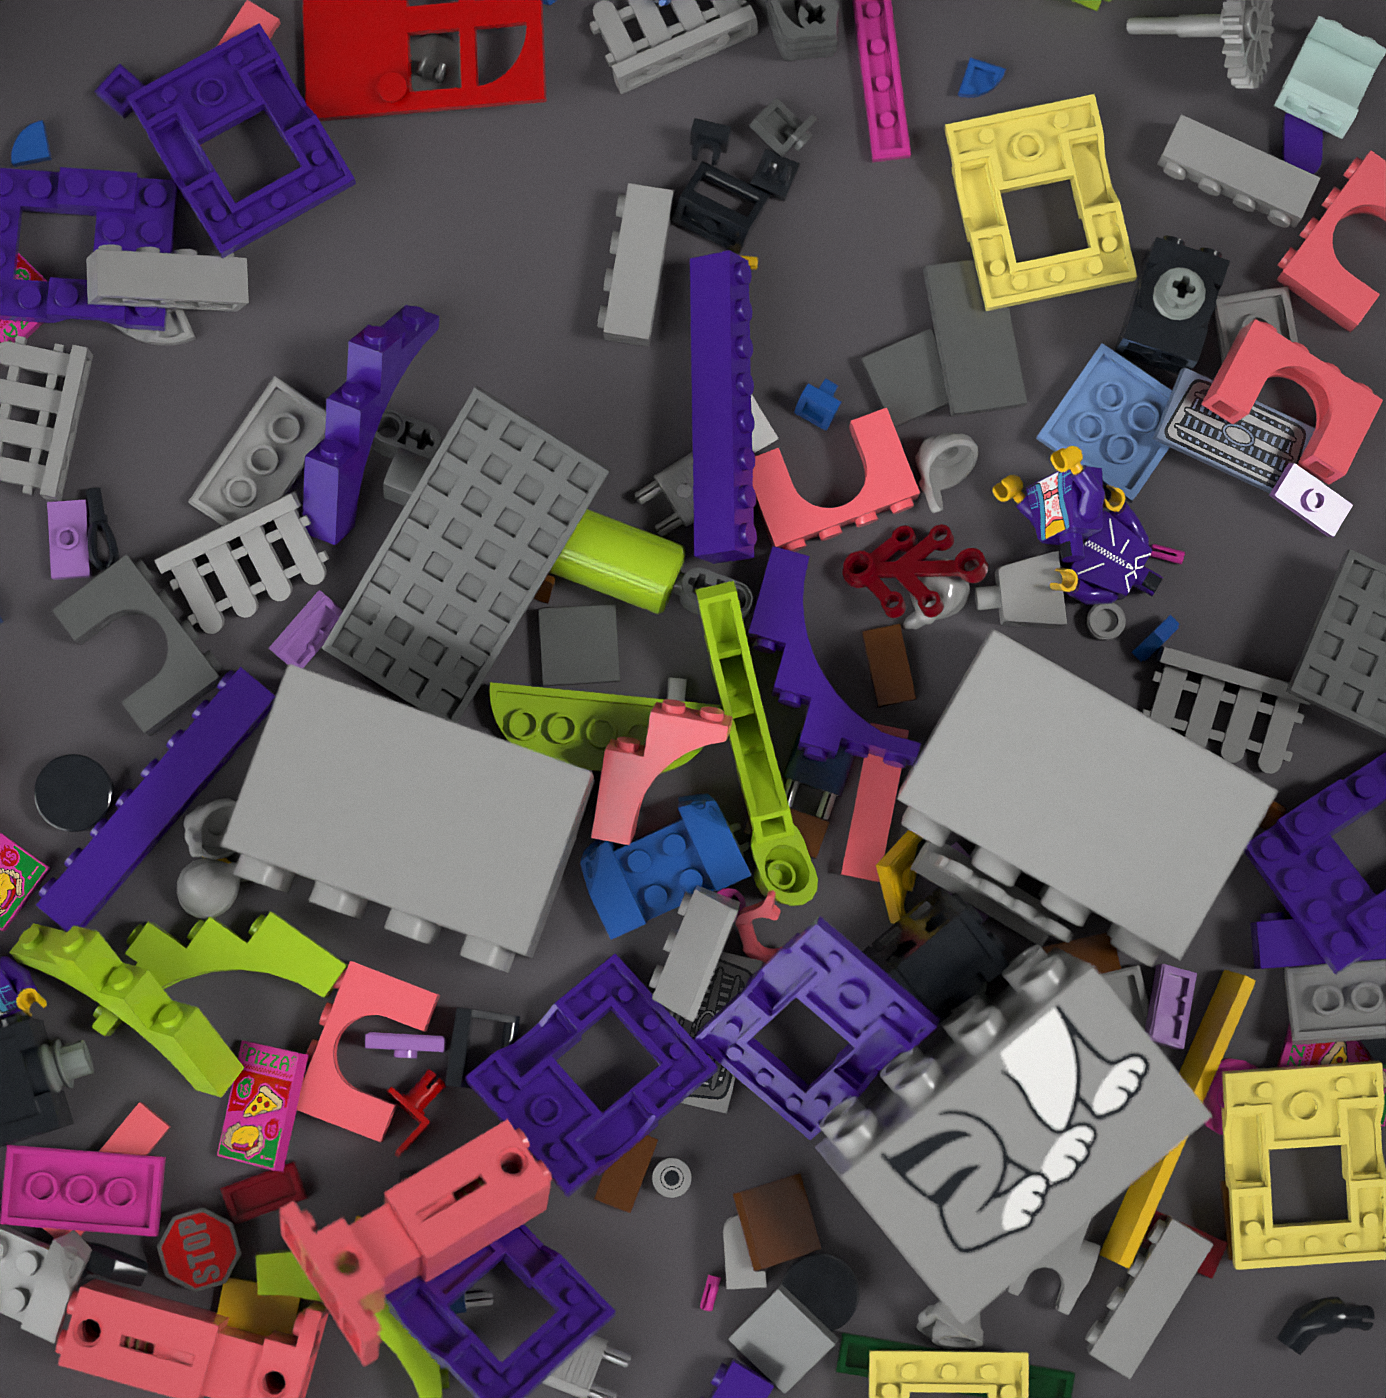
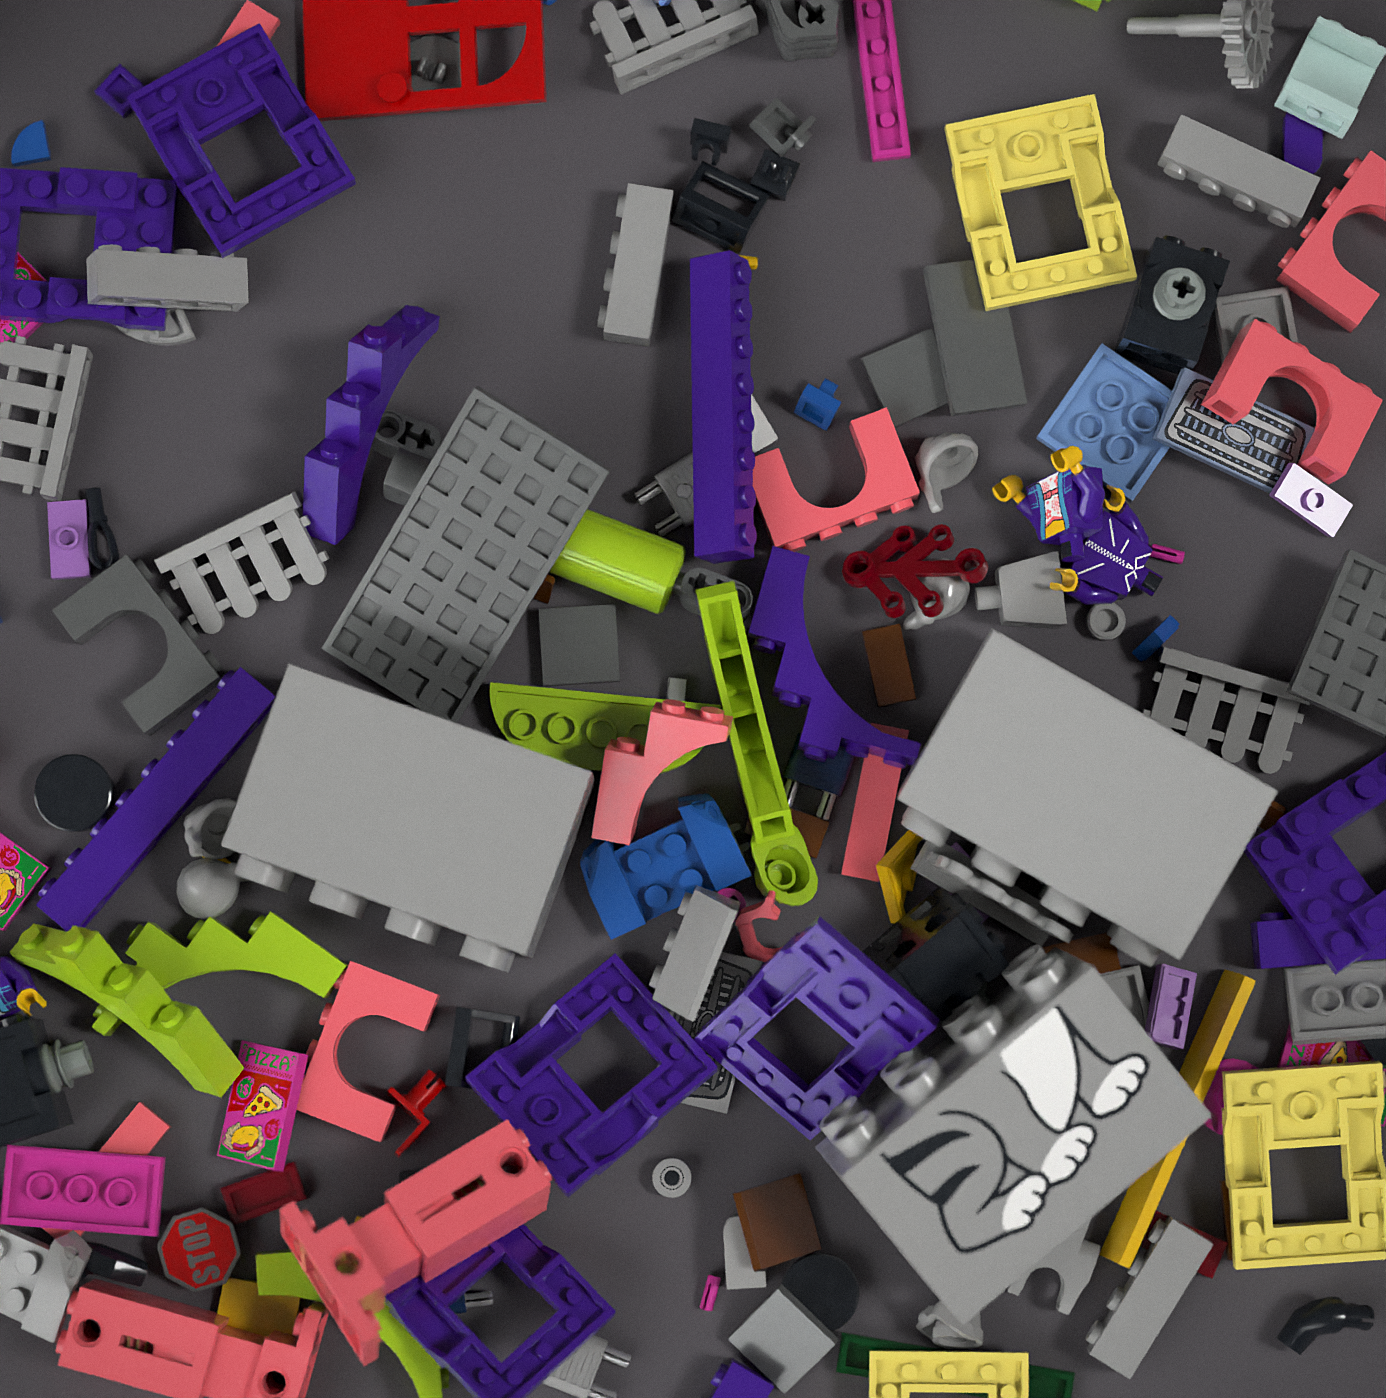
(263, 455): light grey tile -> none
(307, 631): medium lavender plate -> none
(406, 1044): medium lavender plate -> none
(624, 1177): reddish brown tile -> none
(980, 78): blue tile -> none

